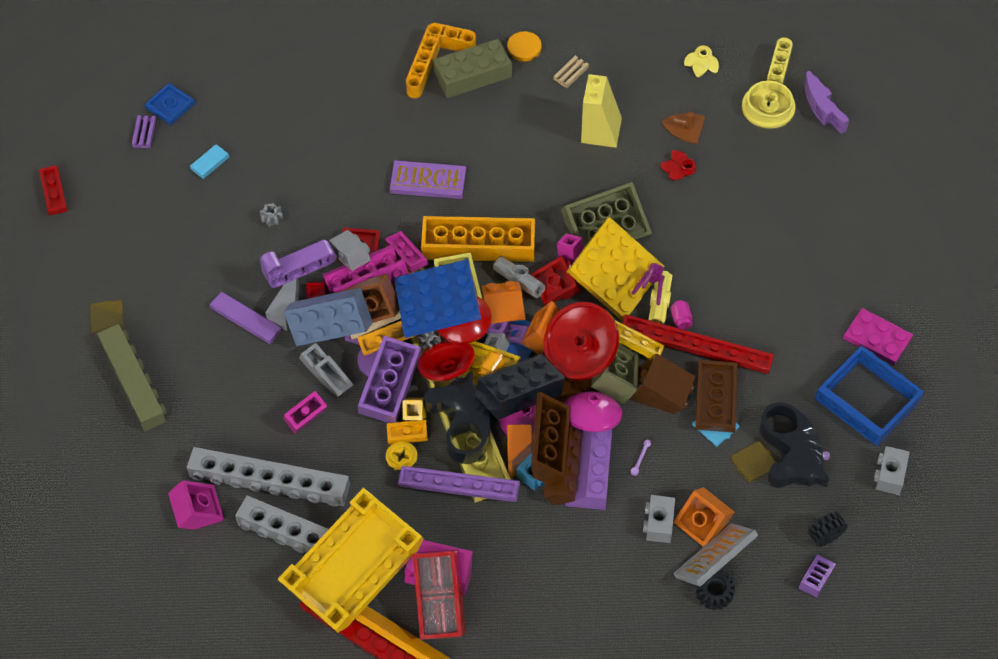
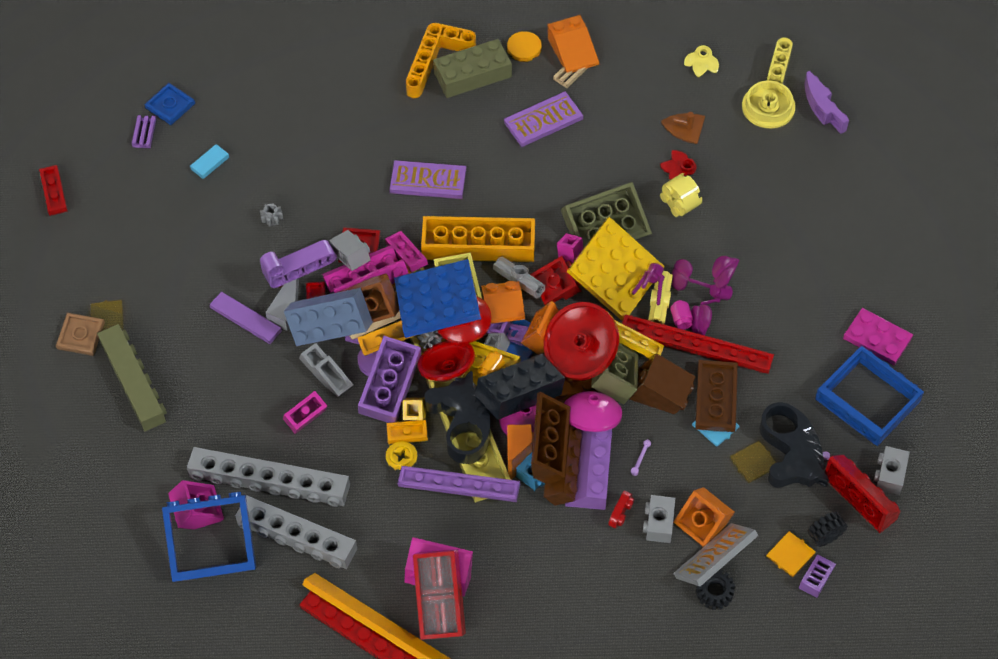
(80, 334): none -> medium nougat tile
(195, 503): none -> blue window
(352, 561): yellow slope -> none
(543, 119): none -> medium lavender tile
(572, 44): none -> orange slope
(600, 113): light yellow slope -> none
(624, 503): none -> red plate
(681, 195): none -> light yellow brick
(722, 272): none -> magenta plant
(791, 554): none -> light orange piece
(861, 492): none -> red slope

